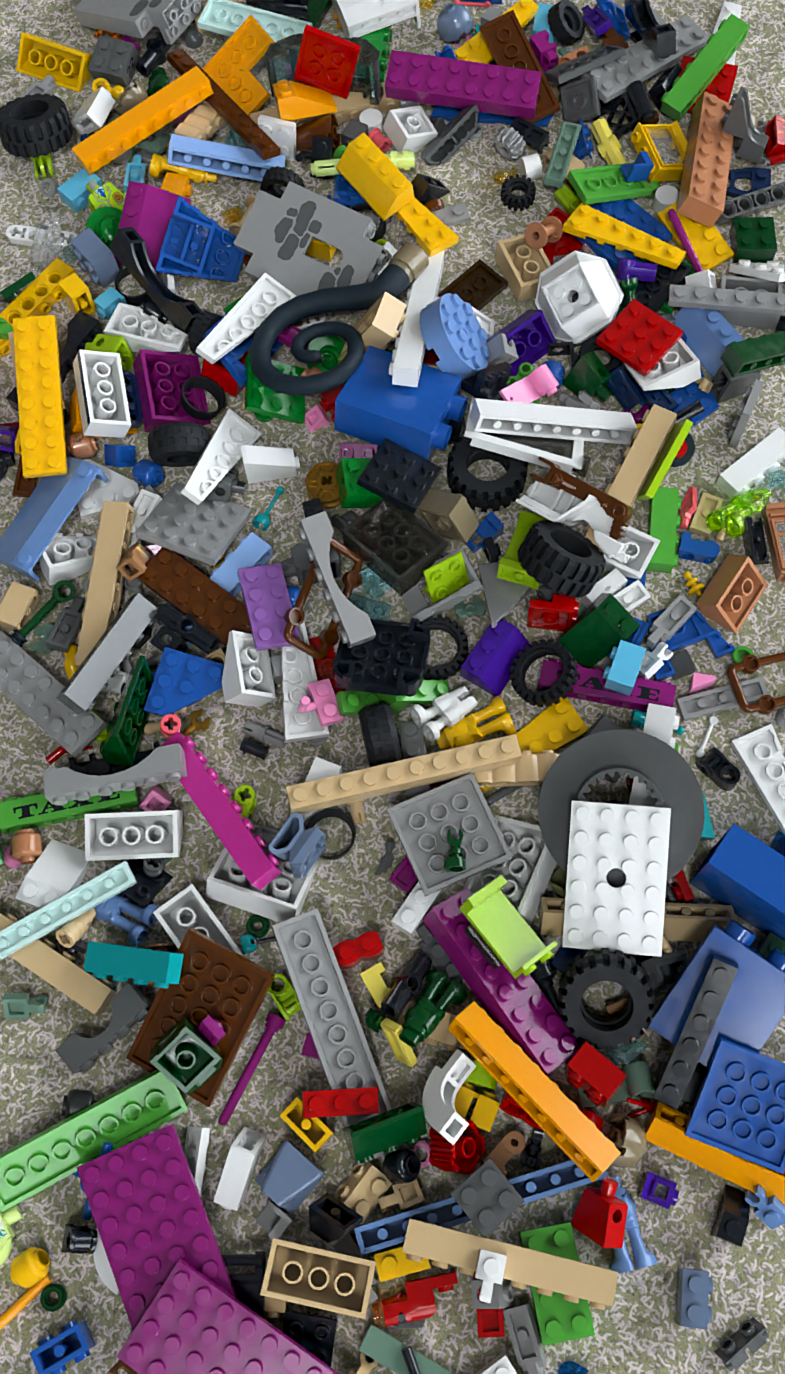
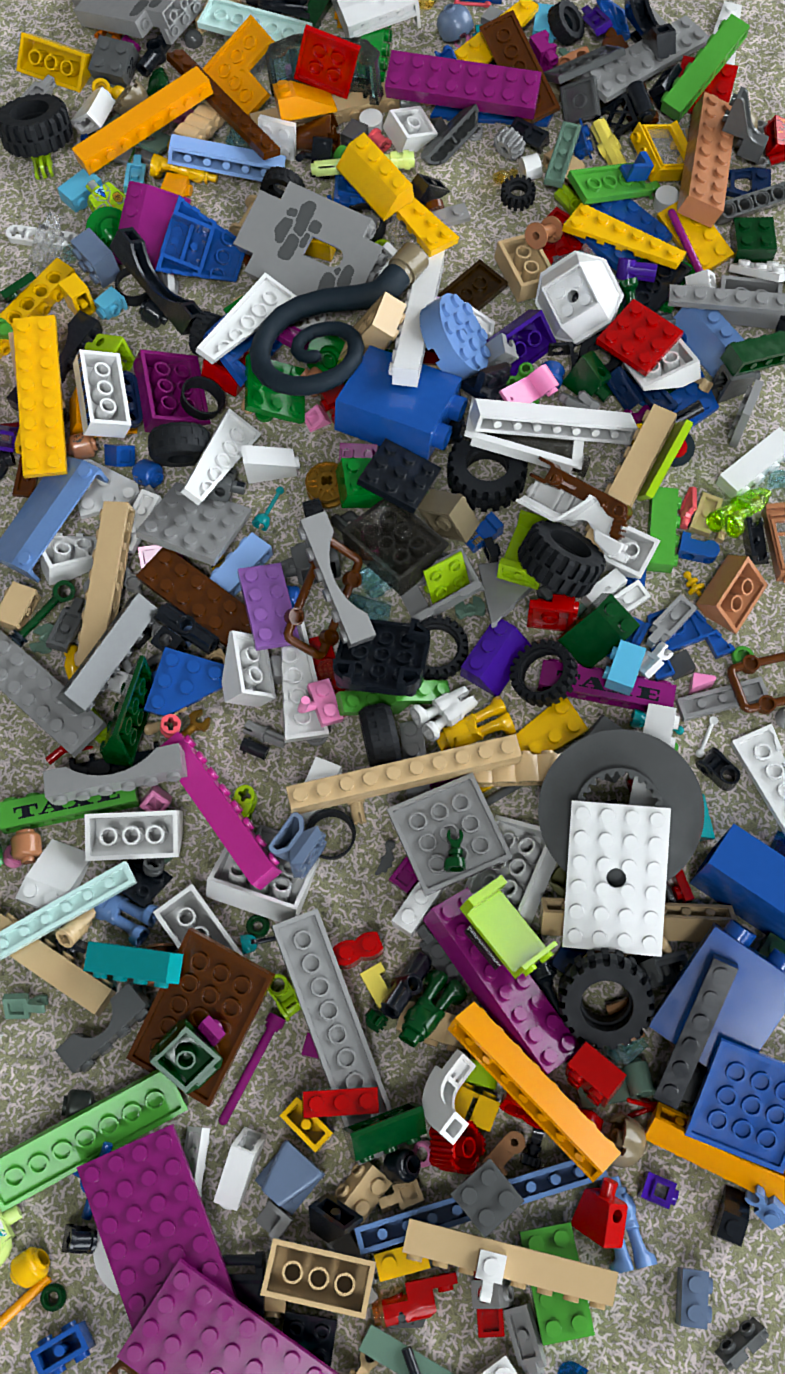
(54, 185): light grey piece -> none
(136, 559): medium nougat leg -> none
(144, 330): white wedge -> none
(232, 215): clear yellow plate -> none
(400, 1049): light yellow tile -> none

